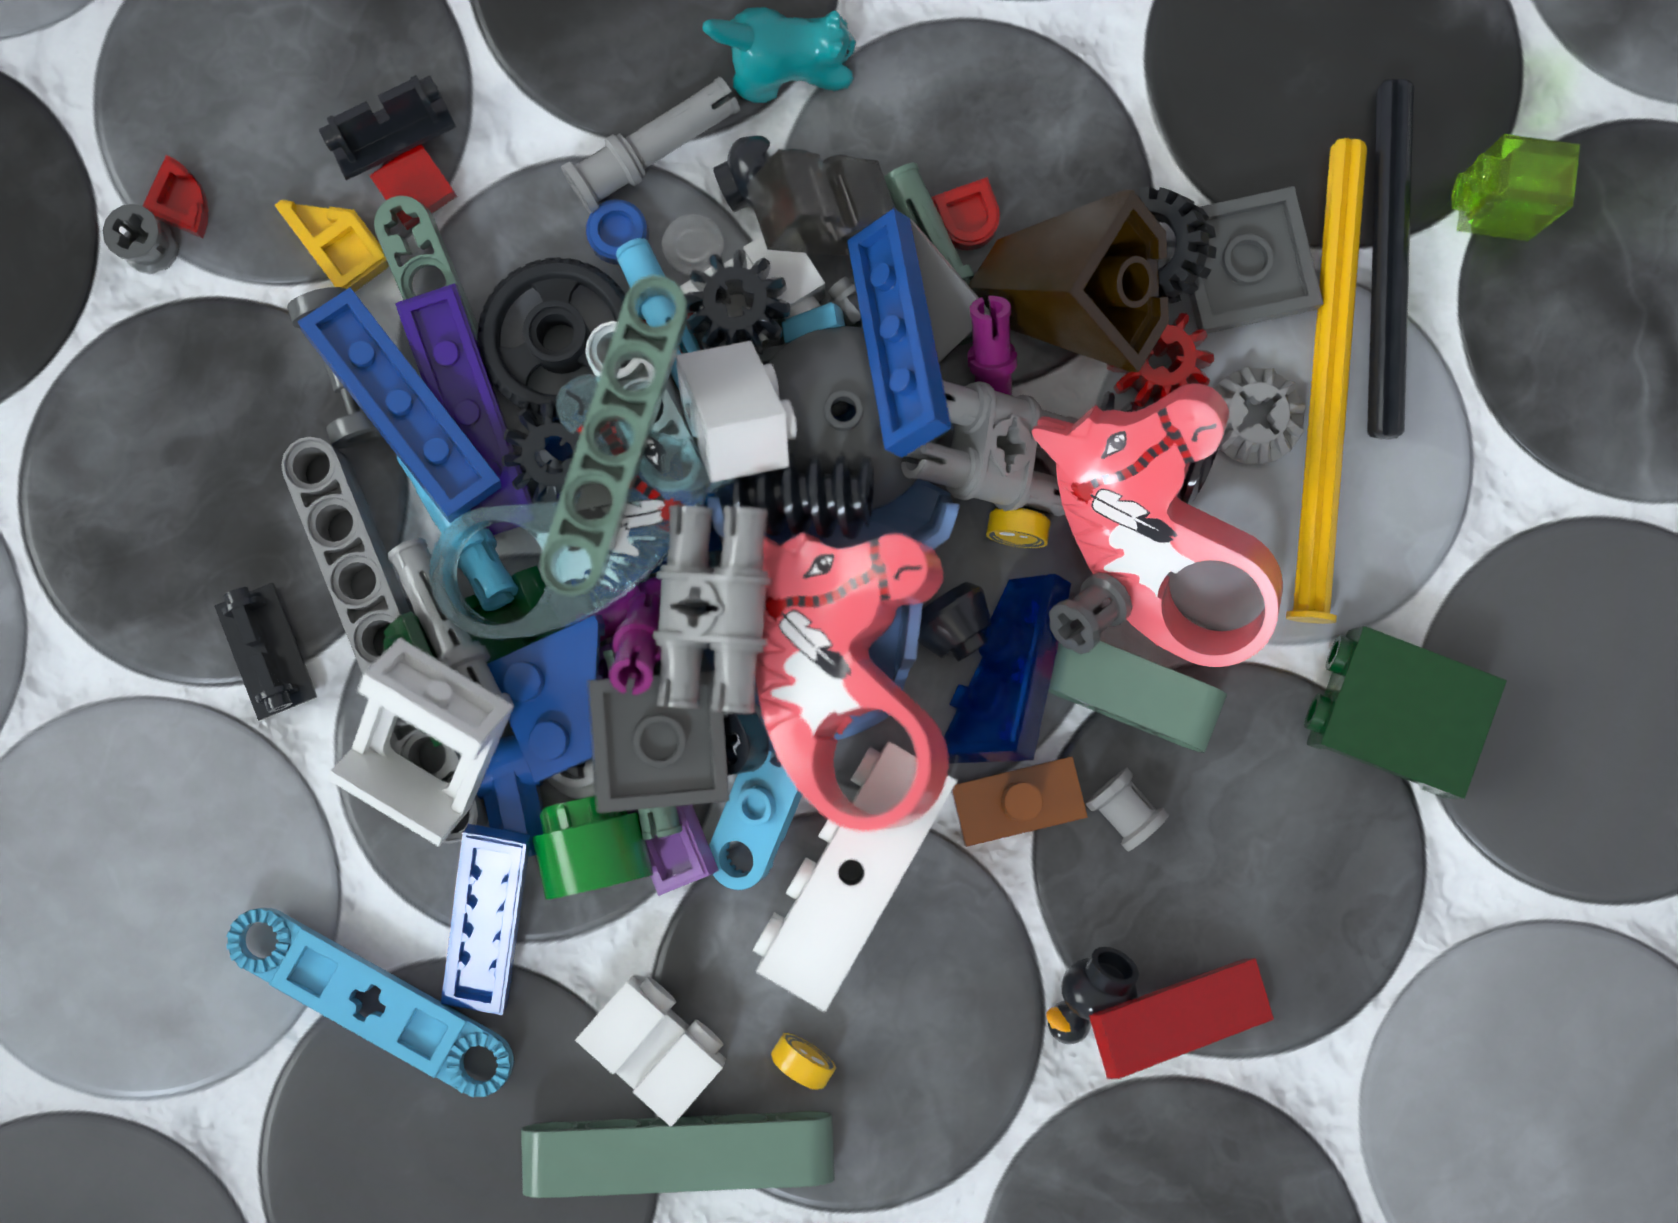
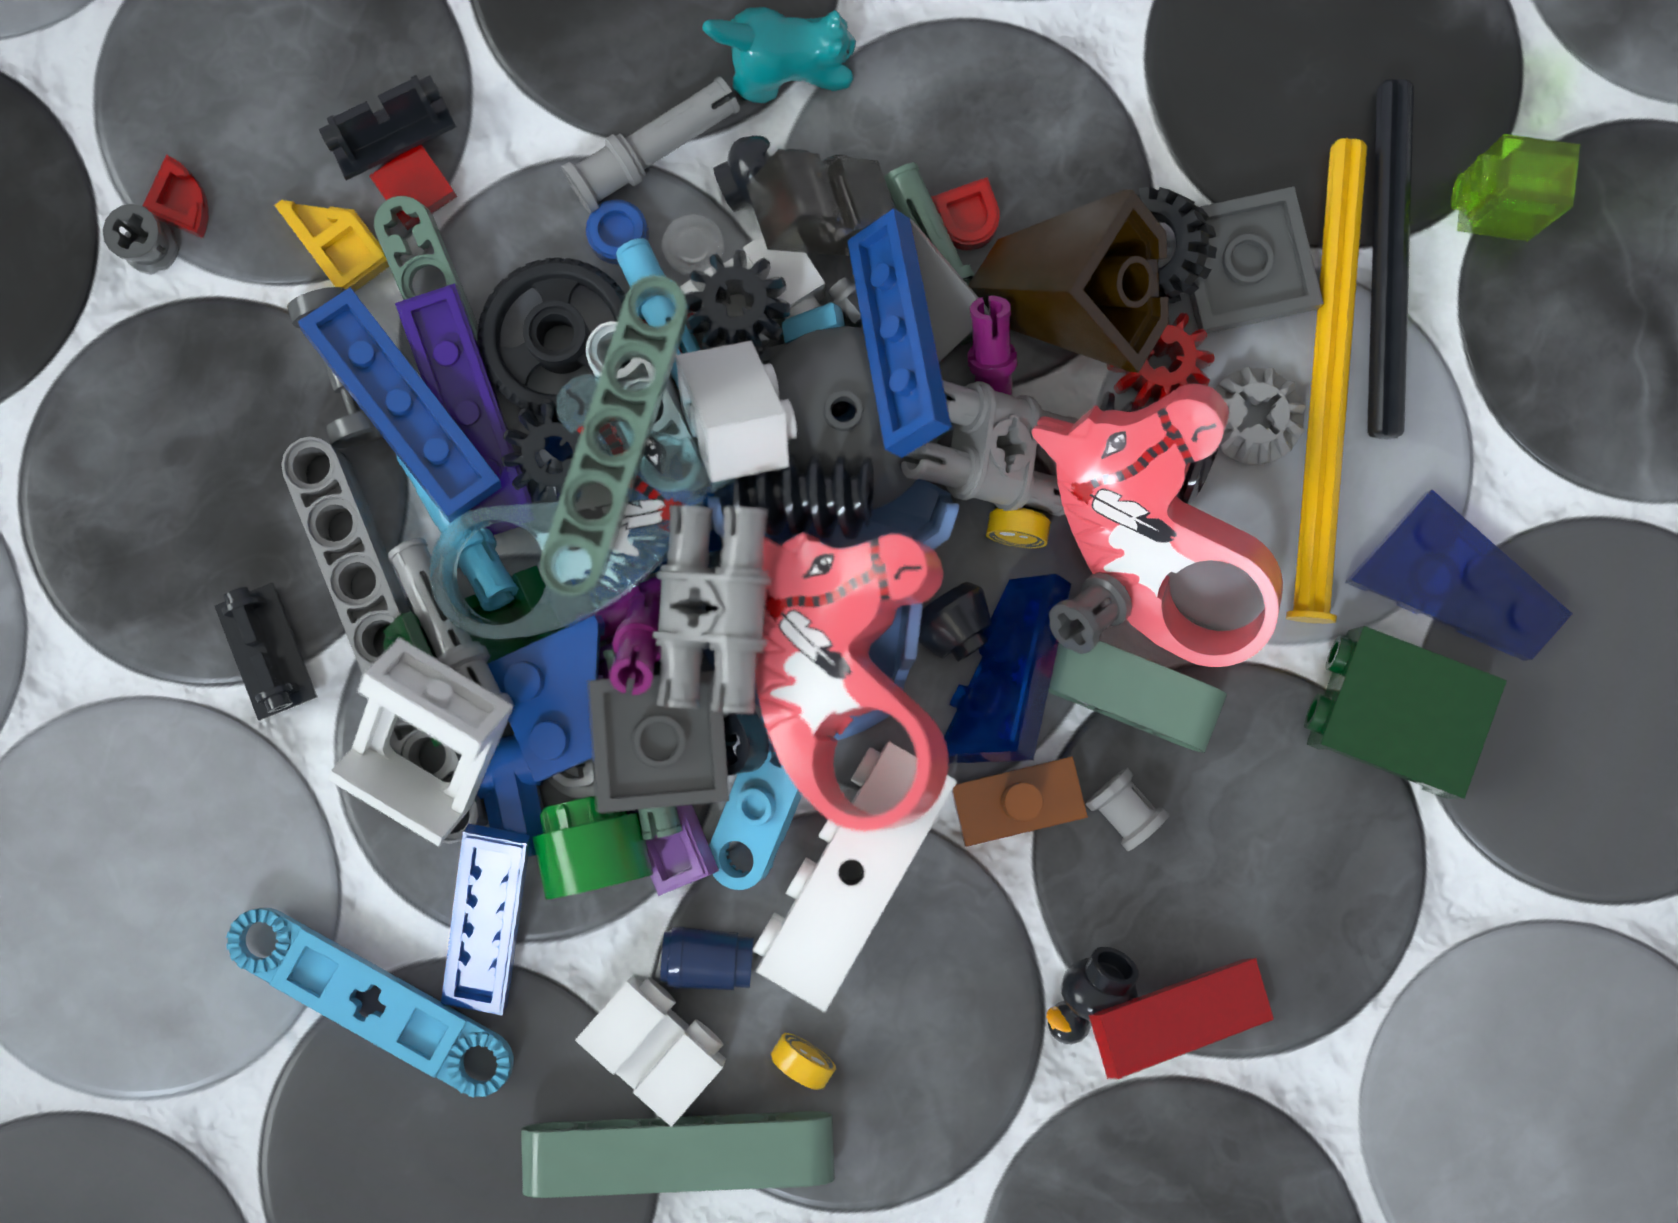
(706, 959): none -> dark blue piece
(1457, 576): none -> clear blue wing

